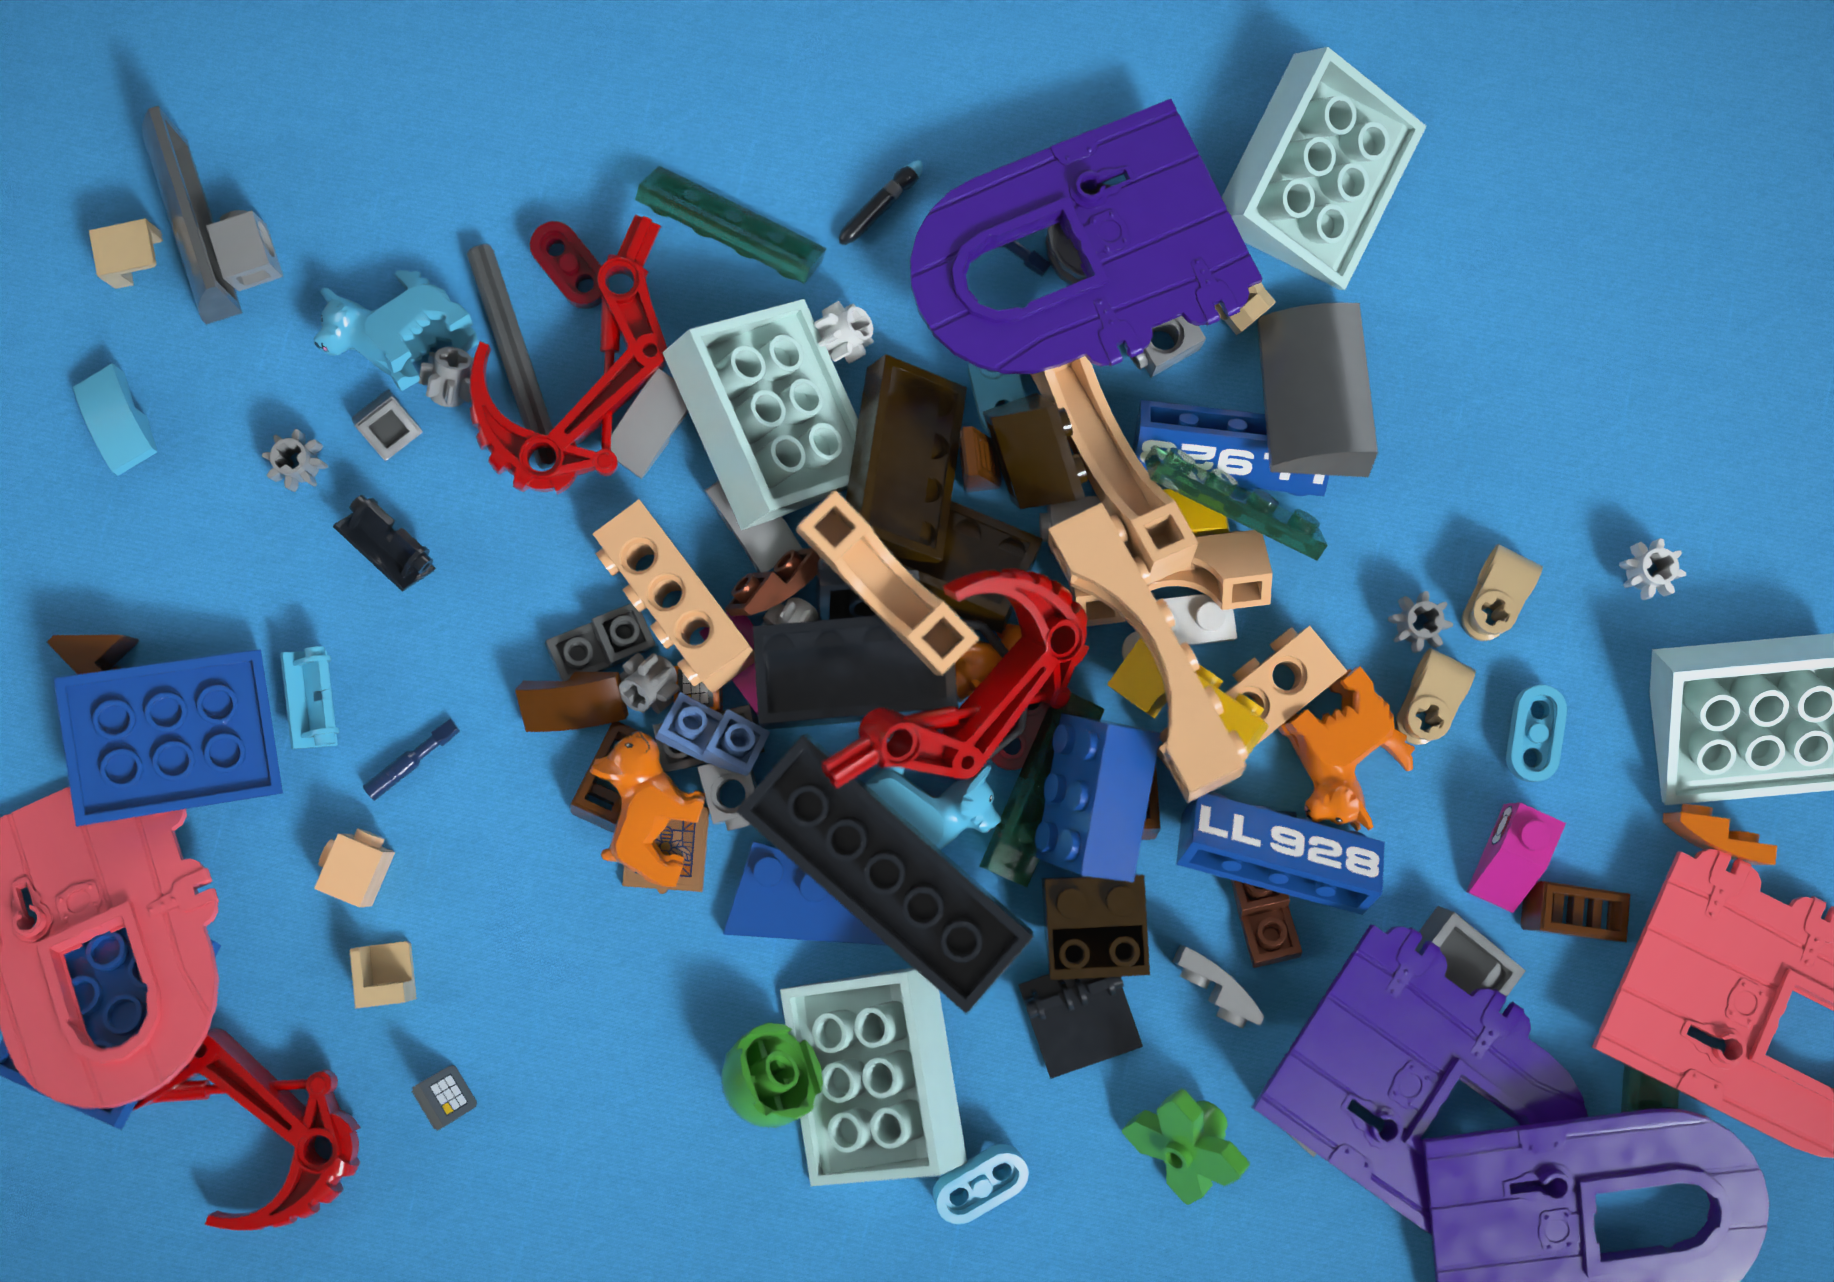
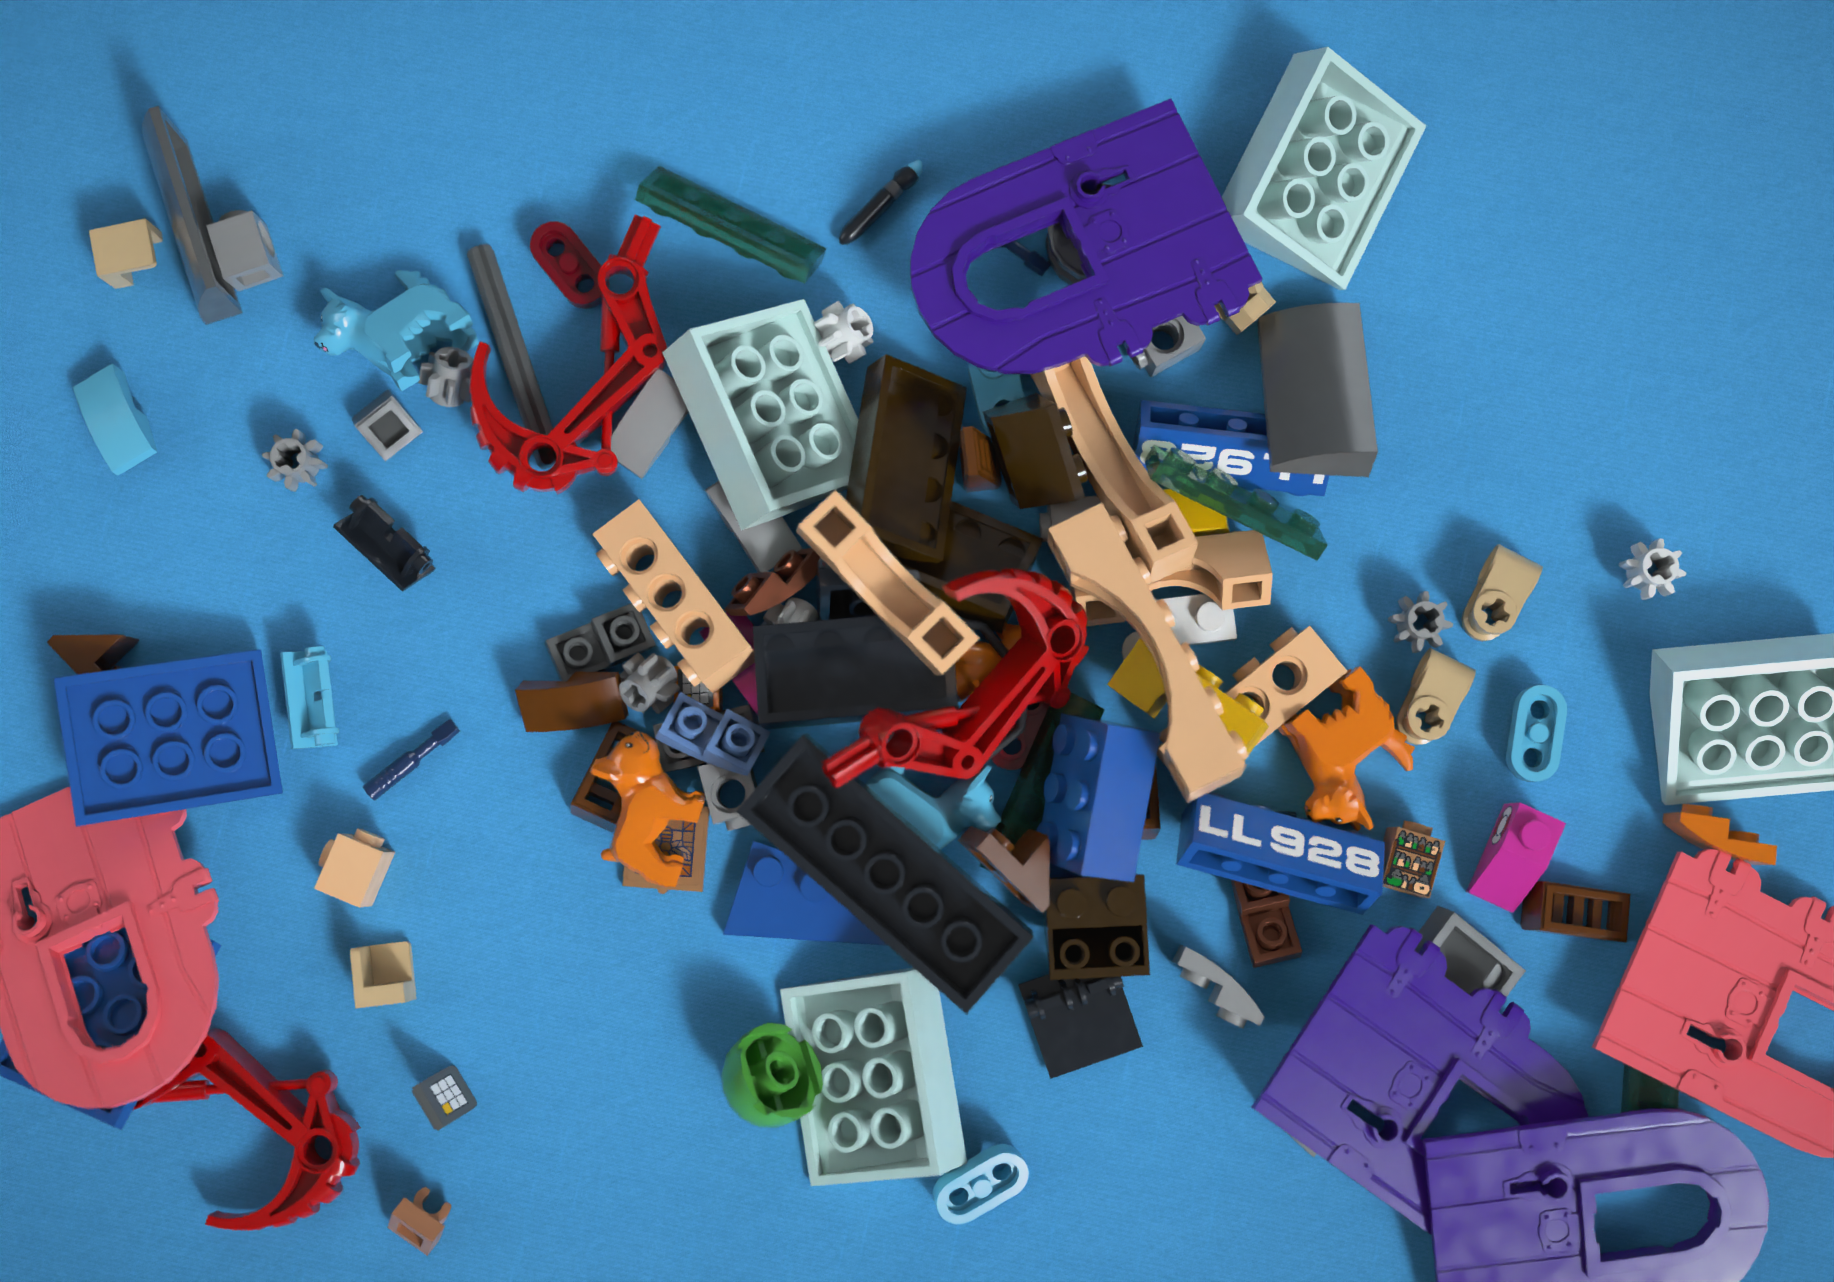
(416, 1225): none -> nougat tile
(1018, 867): none -> reddish brown slope
(1190, 1143): bright green plant -> none
(1411, 859): none -> brick

